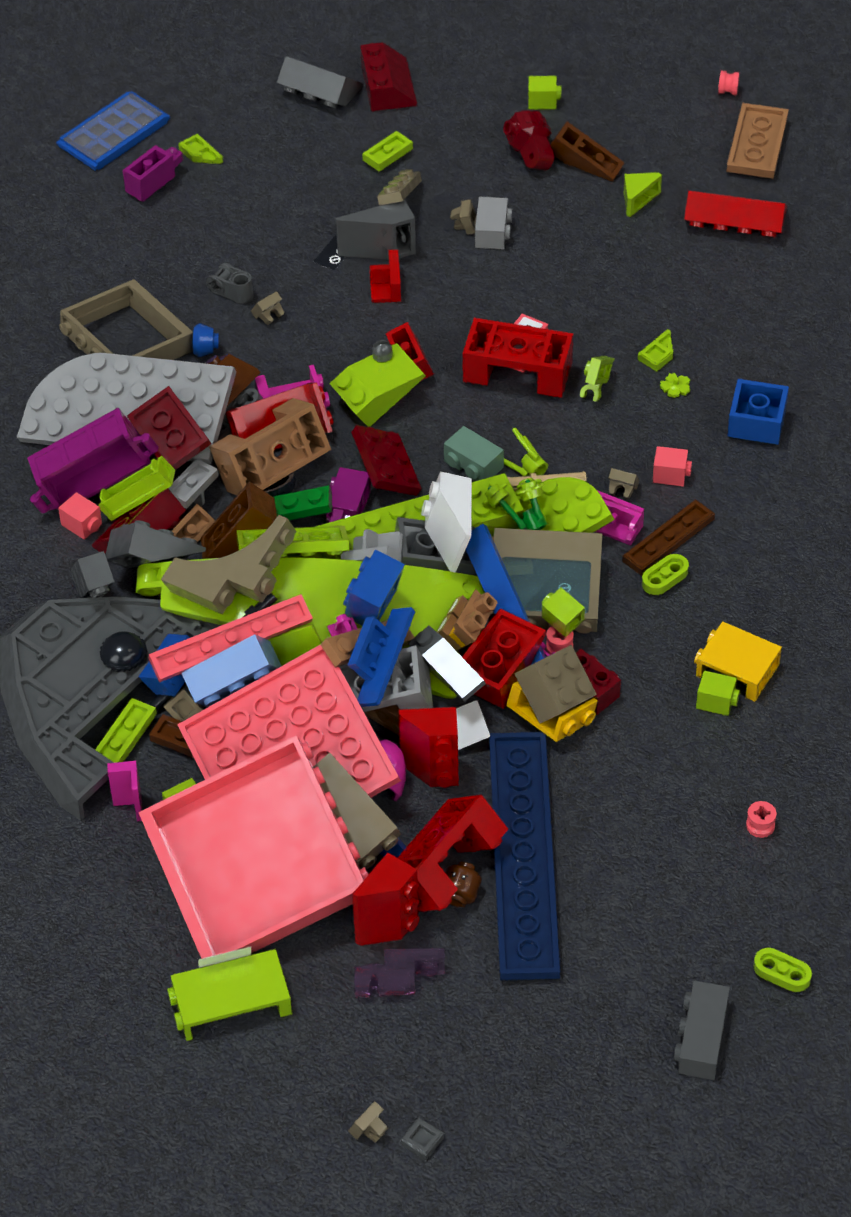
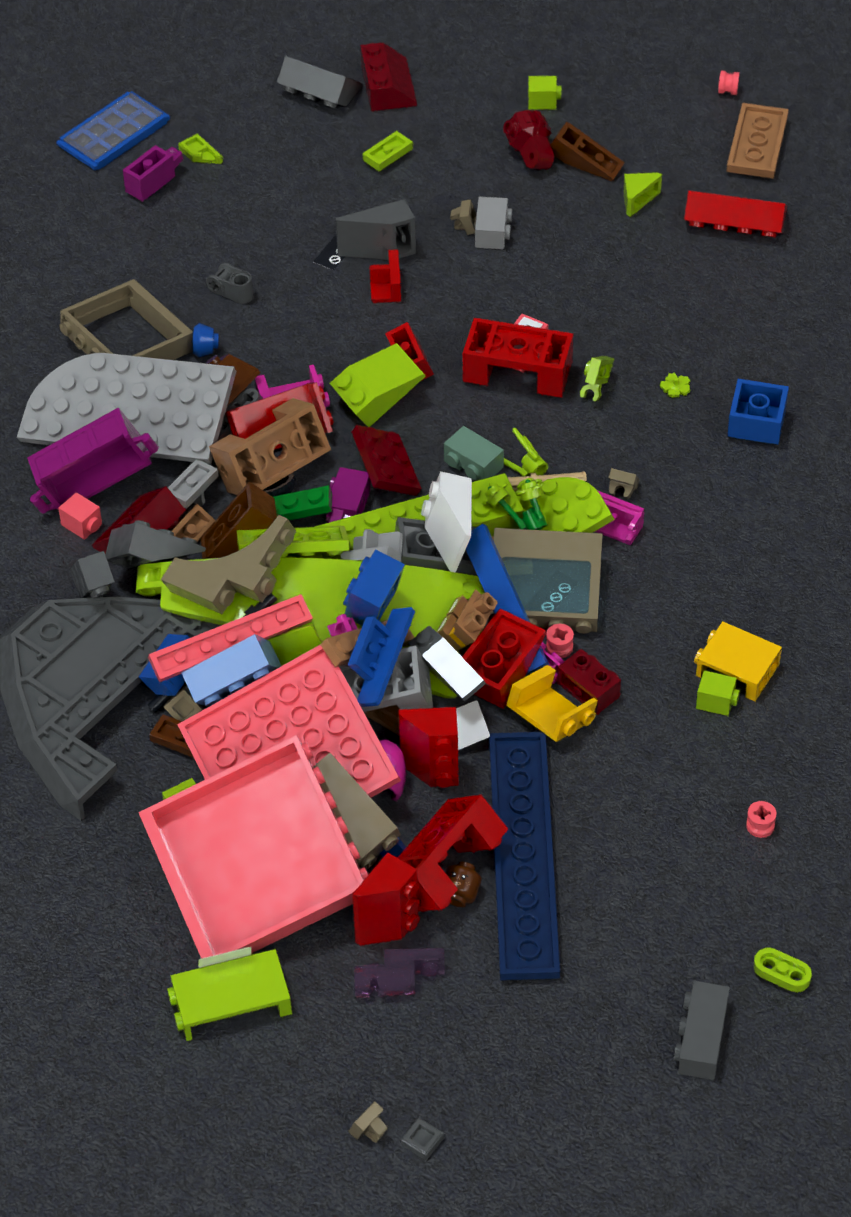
(123, 651): black hat -> none
(125, 785): dark pink panel -> none
(126, 730): lime plate -> none
(136, 488): lime container -> none
(170, 428): dark red plate -> none
(266, 306): dark tan tile -> none
(382, 351): dark grey hinge -> none
(399, 187): dark tan plate -> none
(555, 684): dark tan brick -> none
(562, 611): lime brick -> none
(657, 352): lime tile -> none
(661, 576): lime plate -> none
(668, 537): reddish brown tile -> none
(671, 466): coral brick -> none

